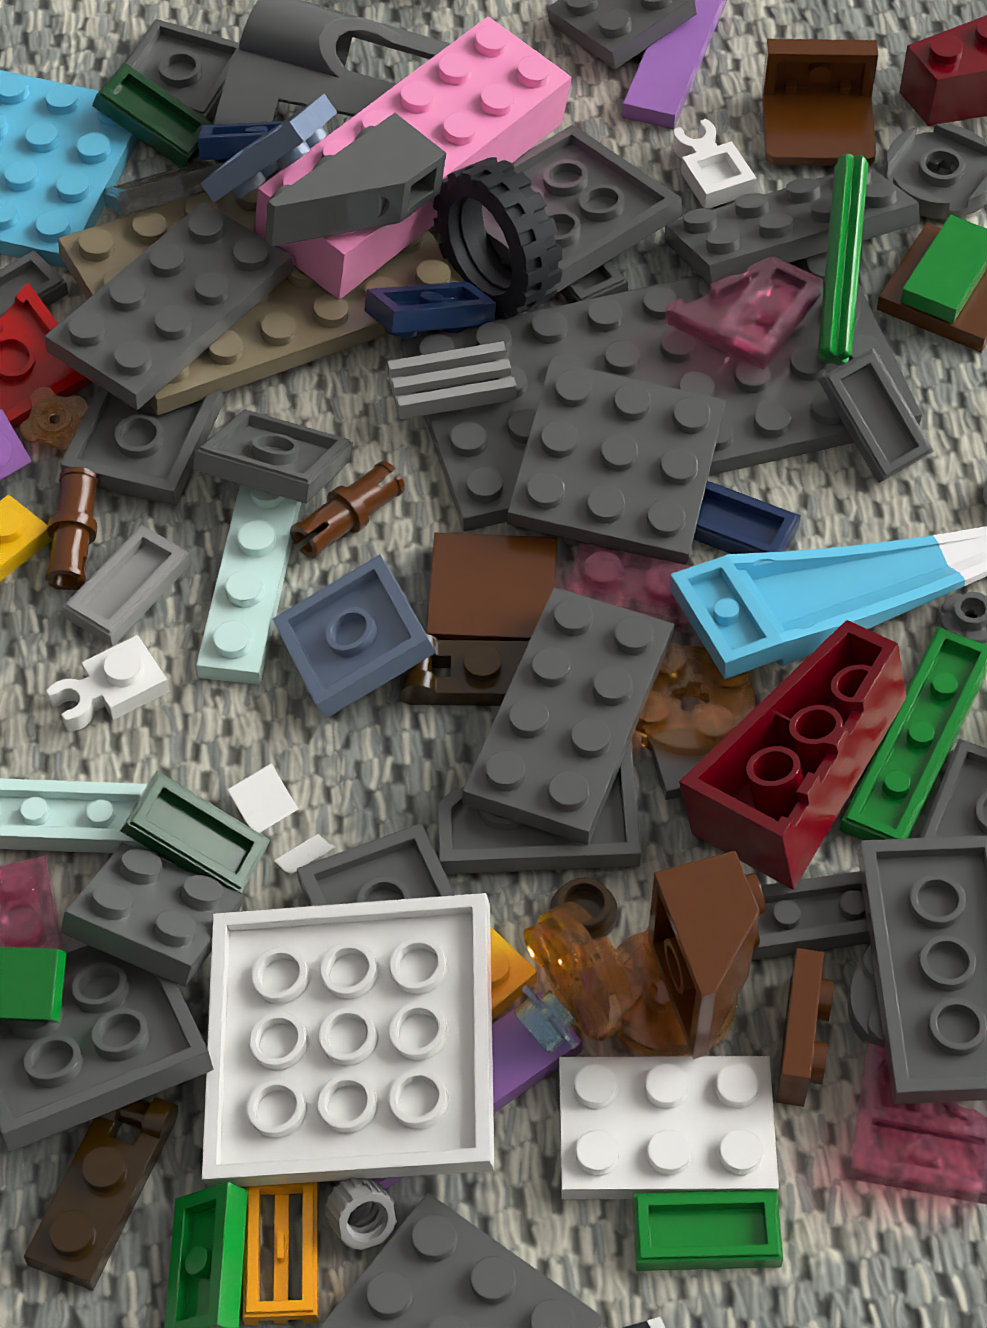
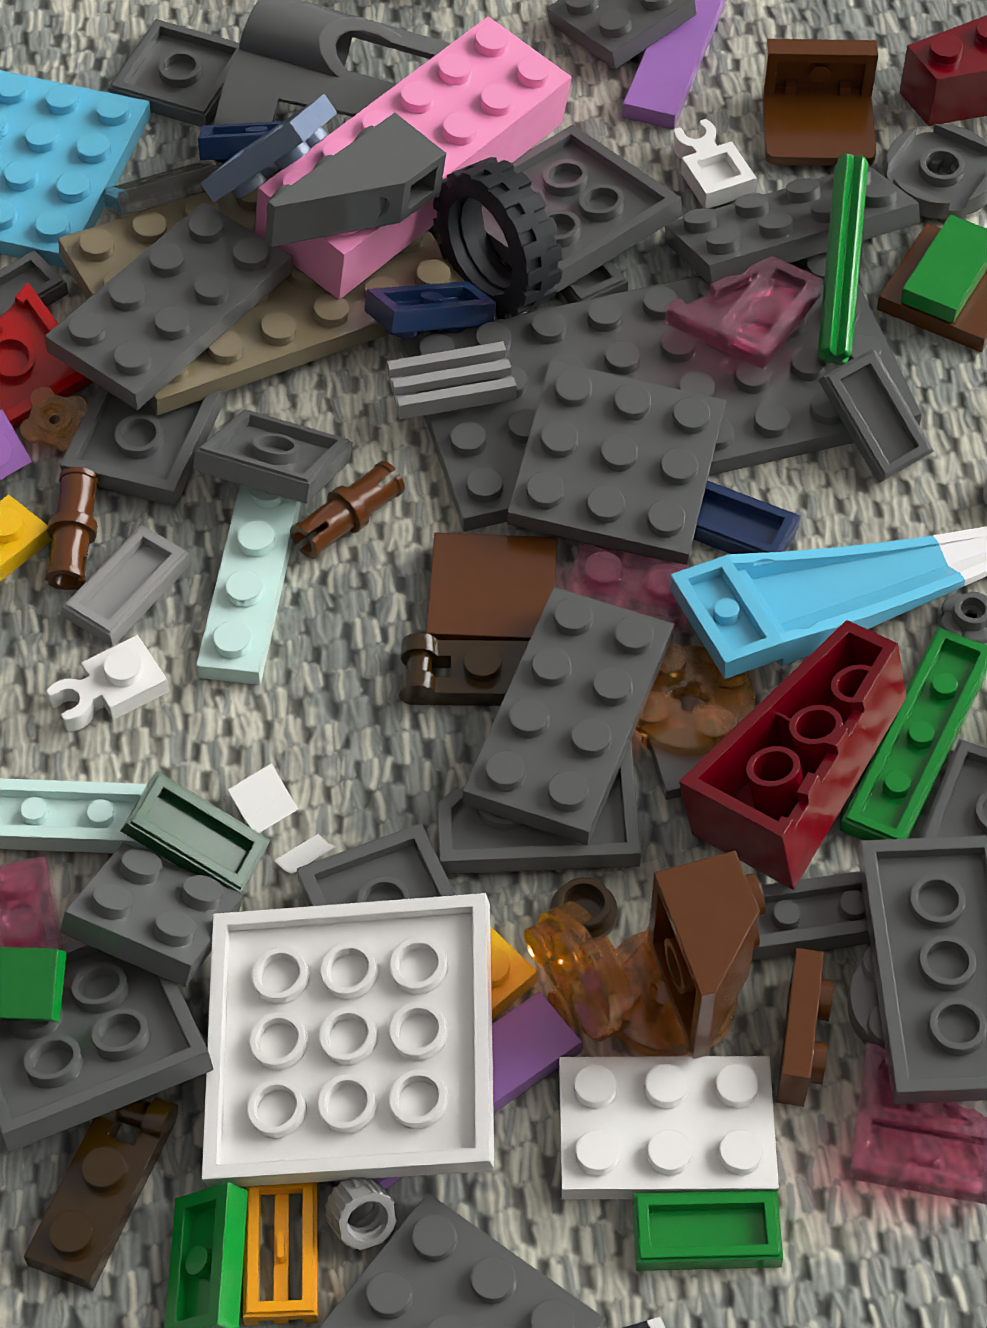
(151, 114): dark green tile -> none
(353, 636): sand blue plate -> none
(546, 1019): clear light blue plate -> none

